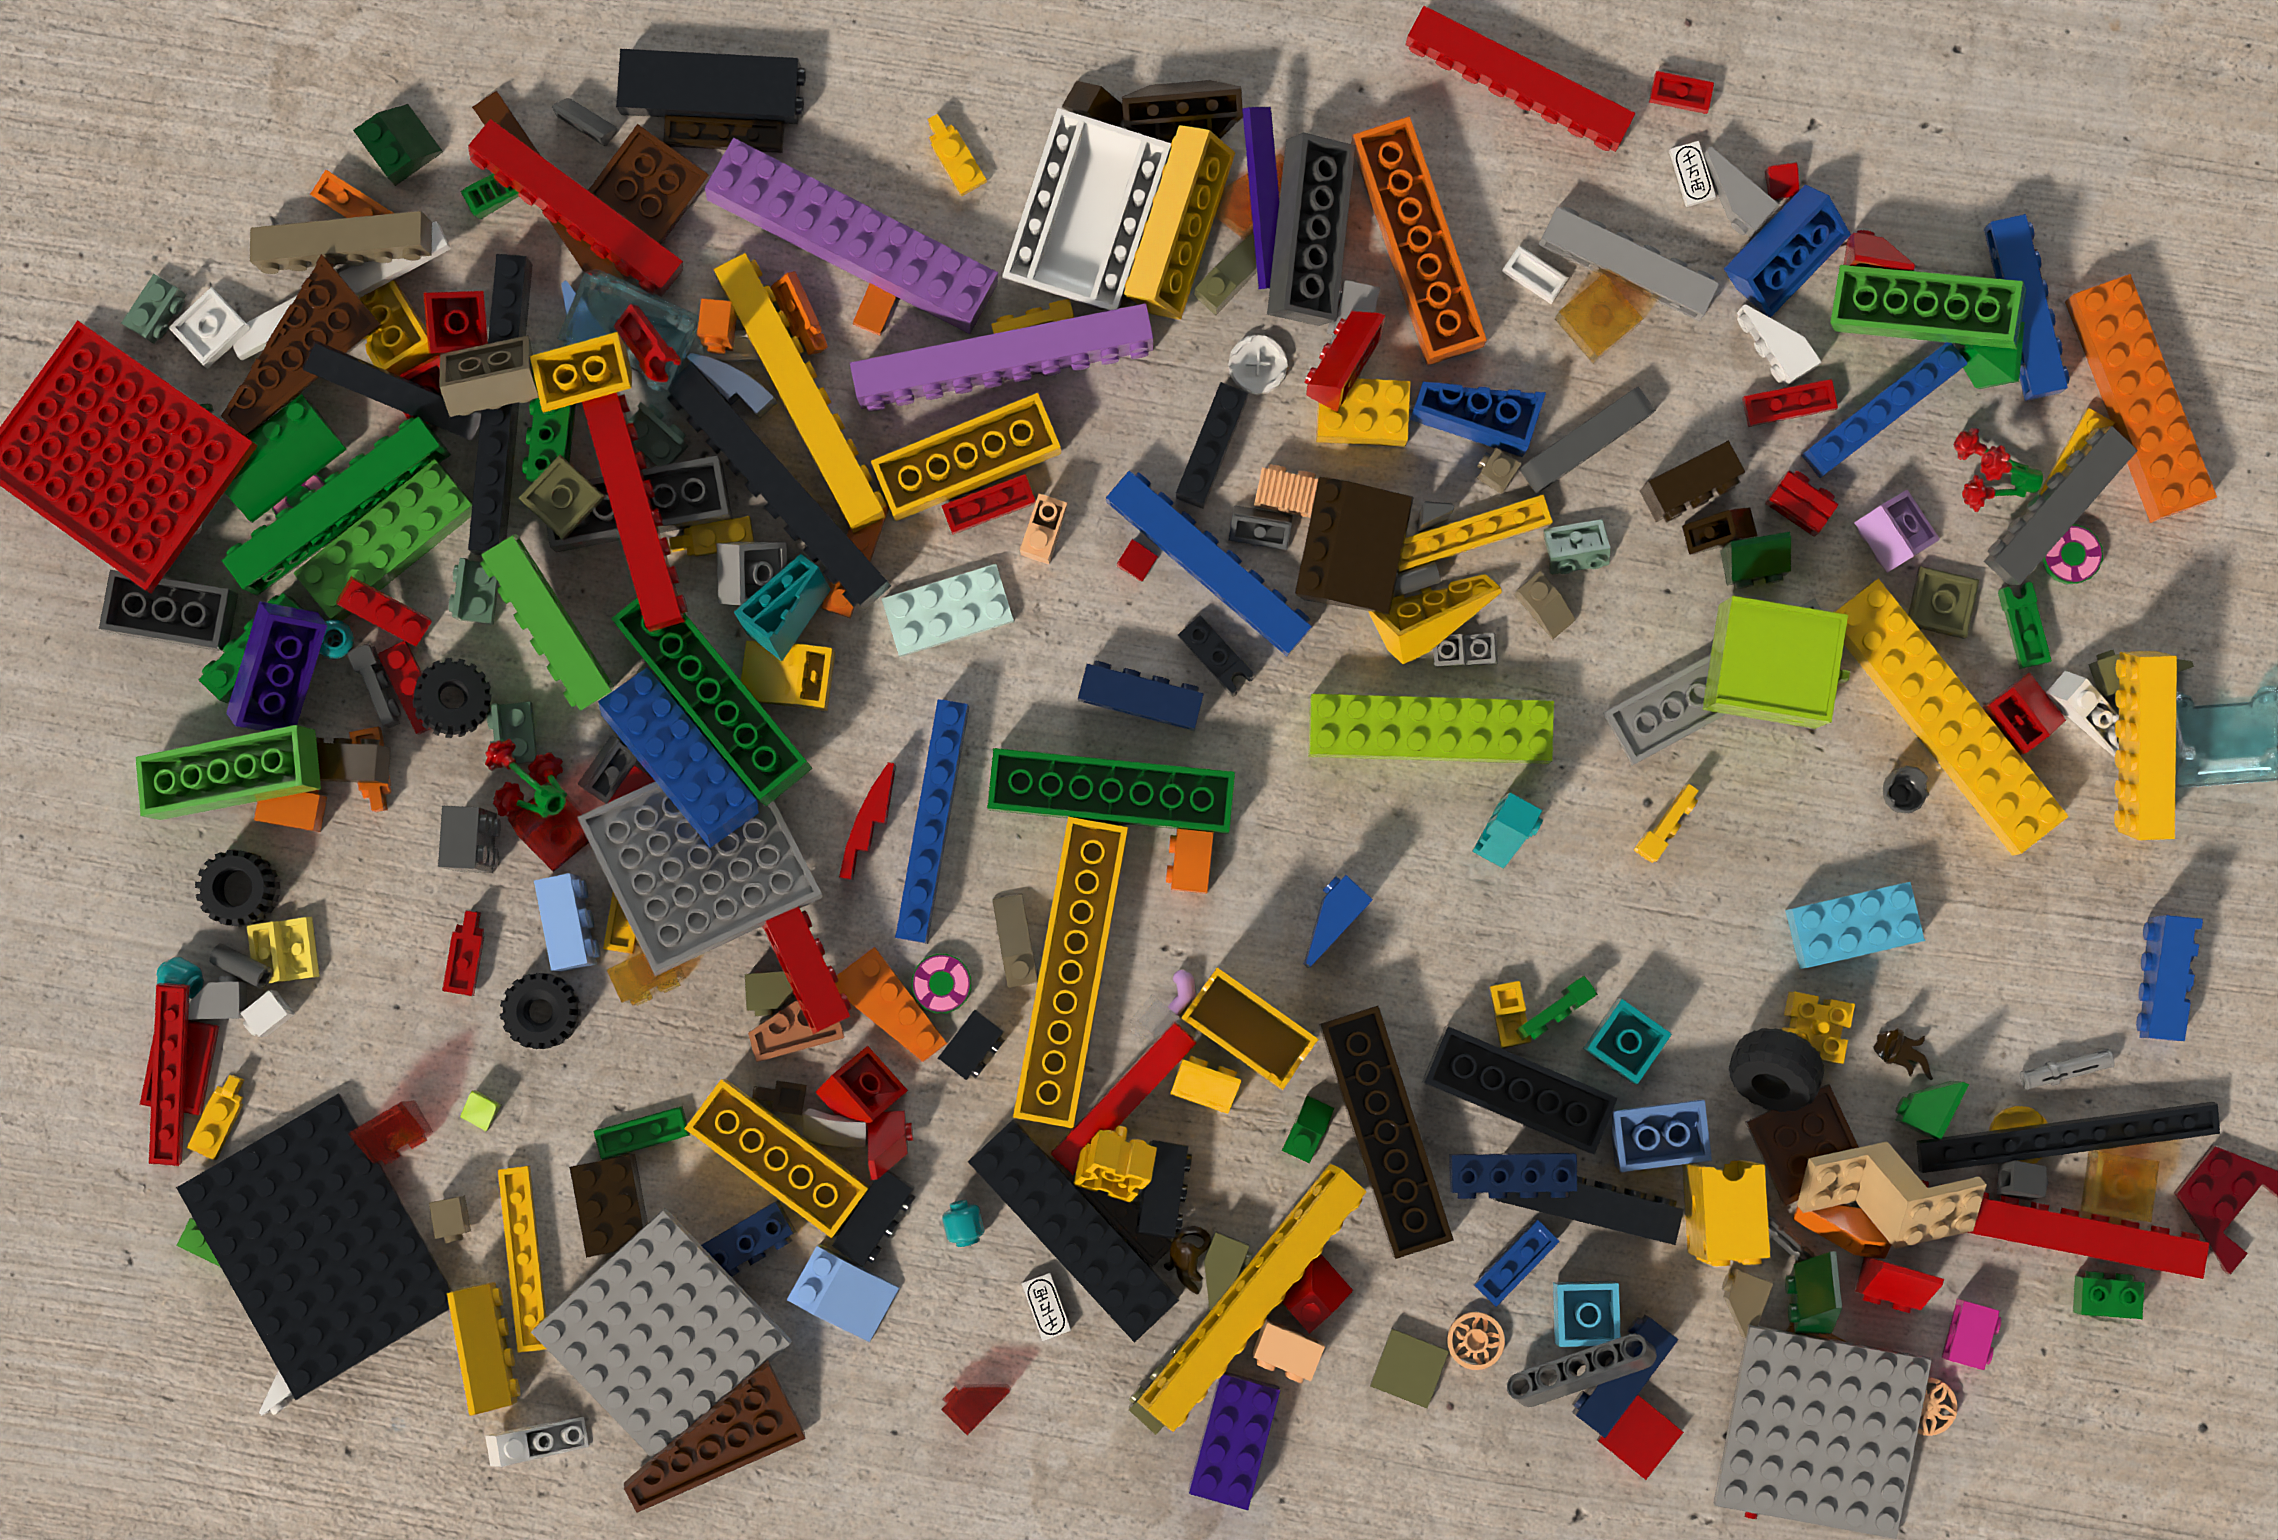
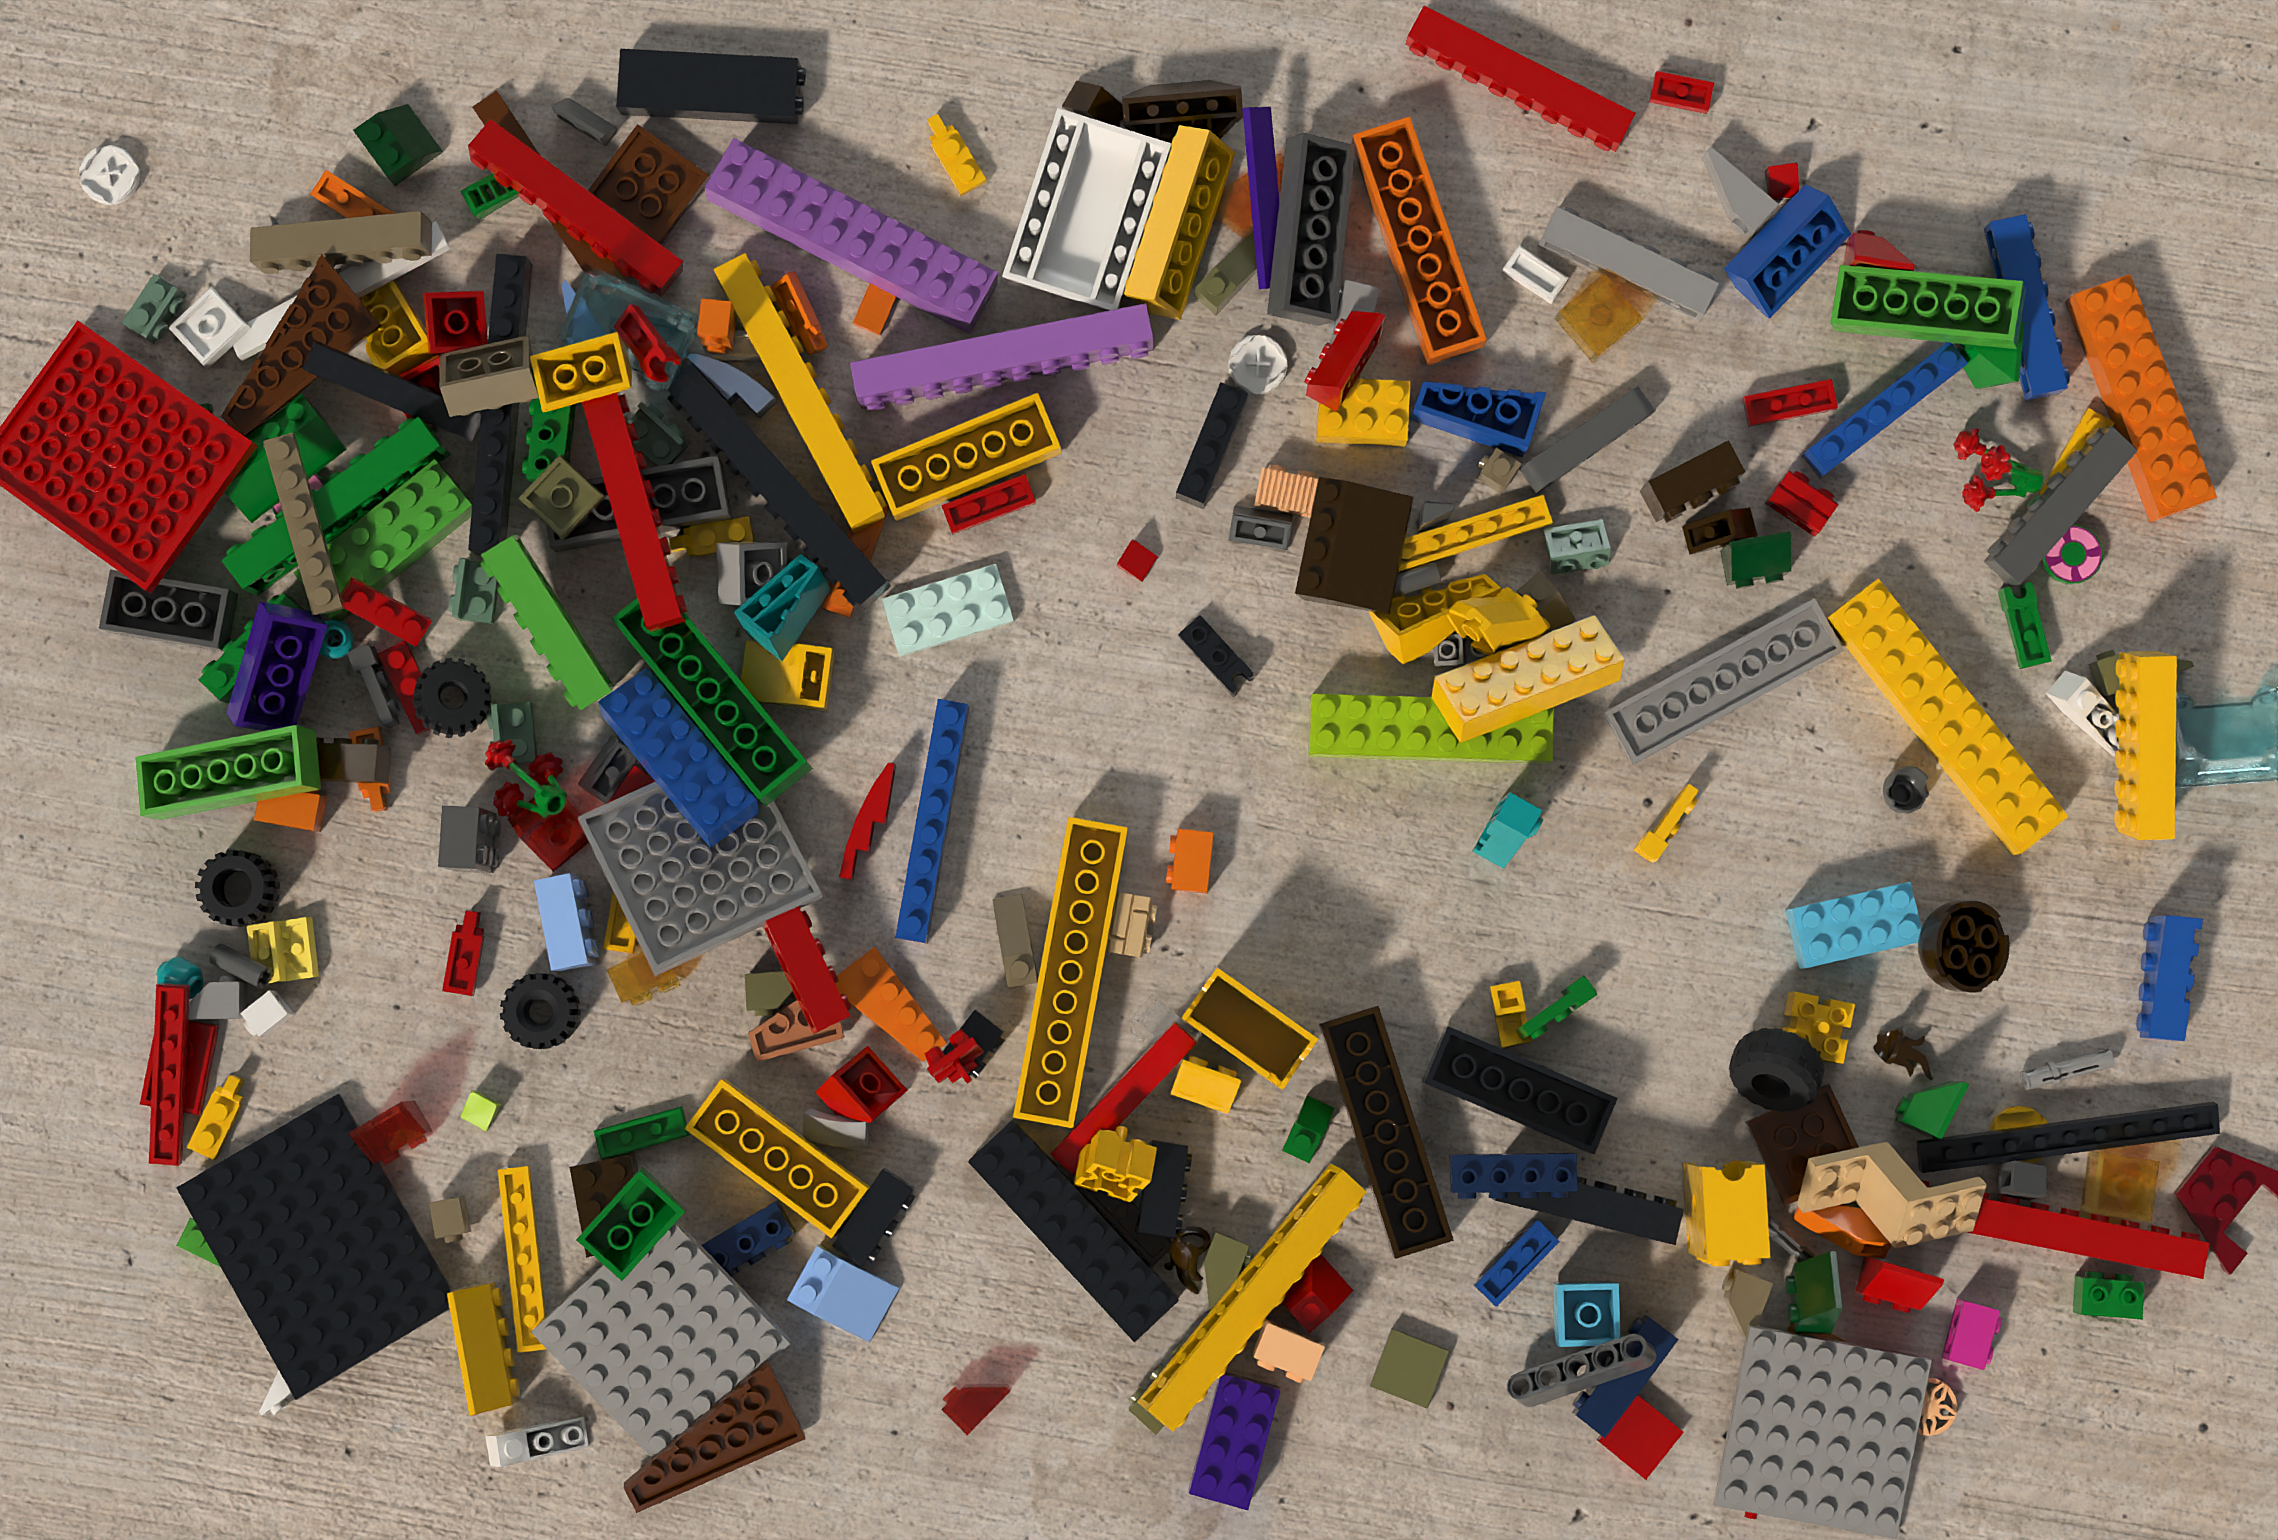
(109, 175): none -> white tile
(303, 524): none -> dark tan plate
(631, 1224): none -> green slope
(719, 132): dark brown tile -> none
(786, 1096): dark brown plate -> none
(887, 1141): red slope -> none
(941, 983): tile -> none
(957, 1062): none -> red hips
(963, 1223): teal head -> none
(1043, 529): light nougat slope -> none
(1046, 1306): white tile -> none
(1057, 311): yellow plate -> none
(1111, 791): green brick -> none
(1130, 924): none -> tan brick
(1141, 696): dark blue brick -> none
(1186, 991): lavender arm -> none
(1208, 563): blue brick -> none
(1337, 911): blue slope -> none
(1475, 1340): light nougat wheel -> none
(1498, 620): none -> yellow brick
(1527, 678): none -> yellow brick
(1627, 1041): teal brick -> none
(1660, 1136): medium blue slope -> none
(1692, 174): white tile -> none
(1775, 662): lime piece -> none
(1784, 348): white slope -> none
(1896, 531): lavender slope -> none
(1943, 602): olive tile -> none
(1963, 946): none -> dark brown cylinder
(2024, 714): red slope -> none

